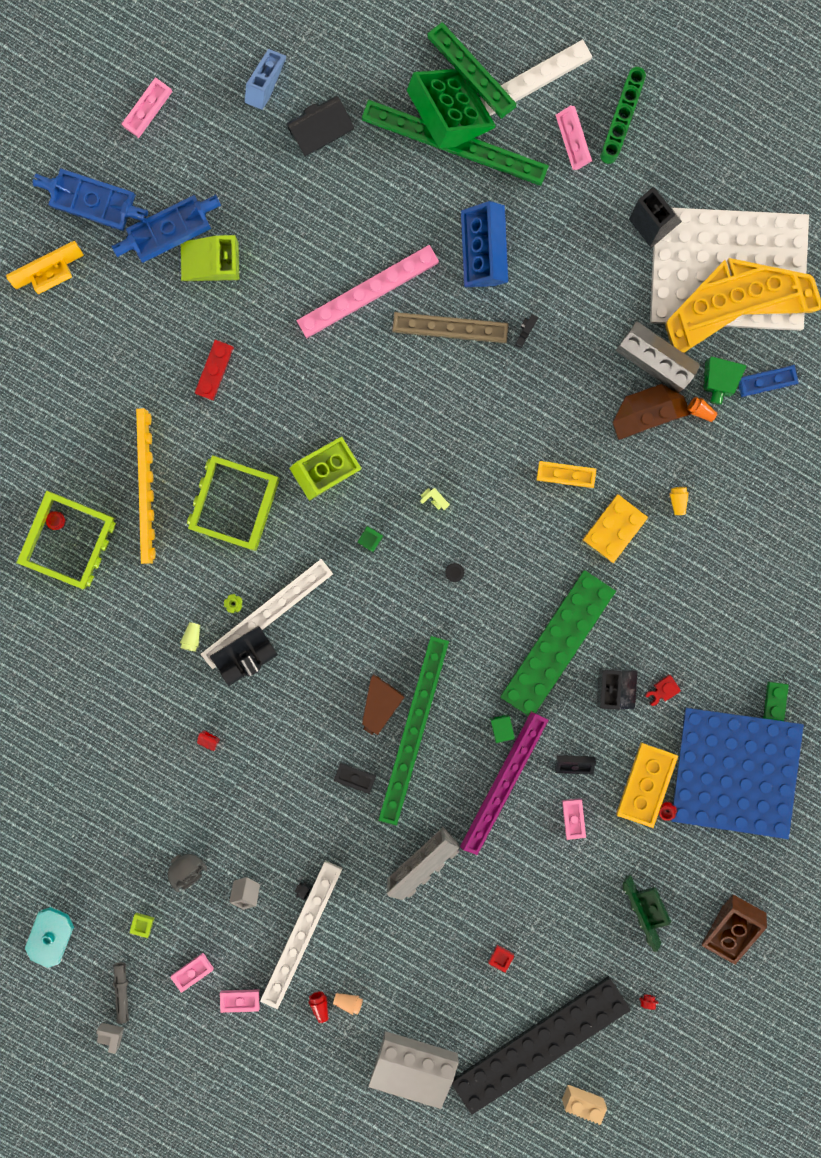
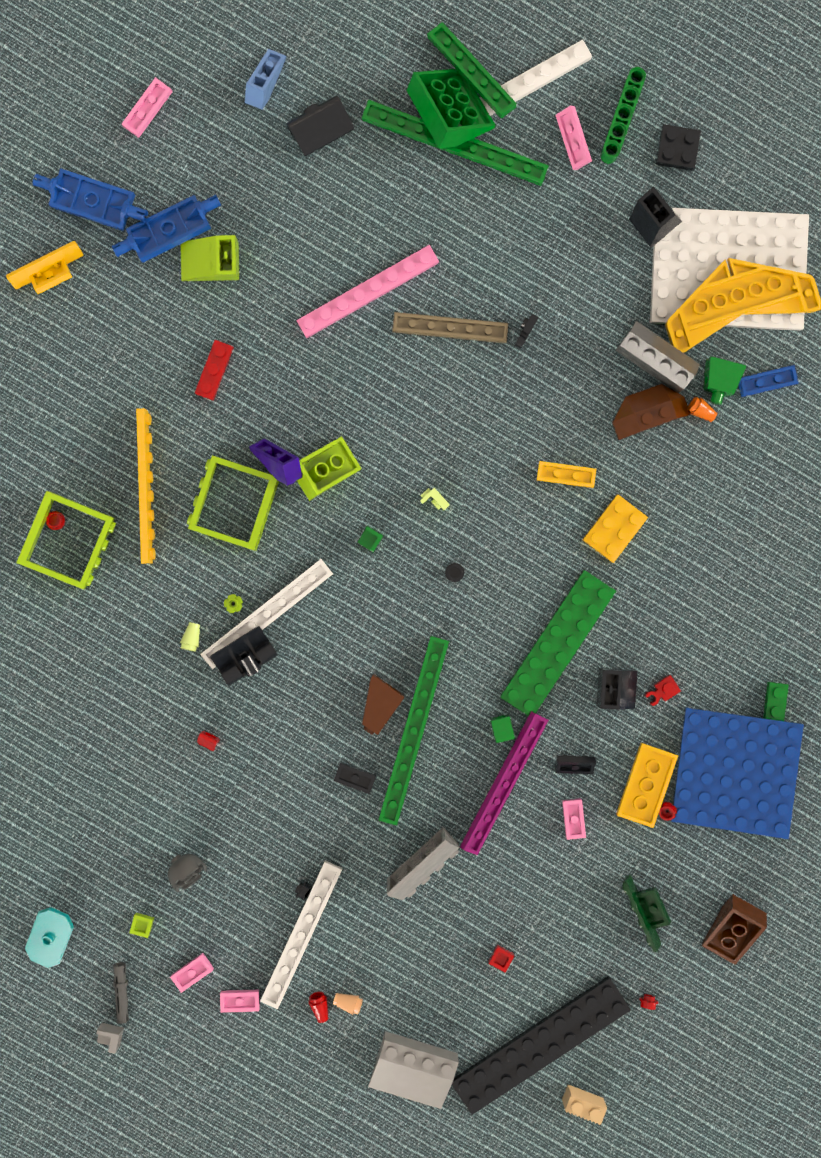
(244, 893): light grey panel -> none
(279, 462): none -> dark purple slope
(484, 245): blue slope -> none
(678, 147): none -> black plate
(679, 500): yellow cone -> none

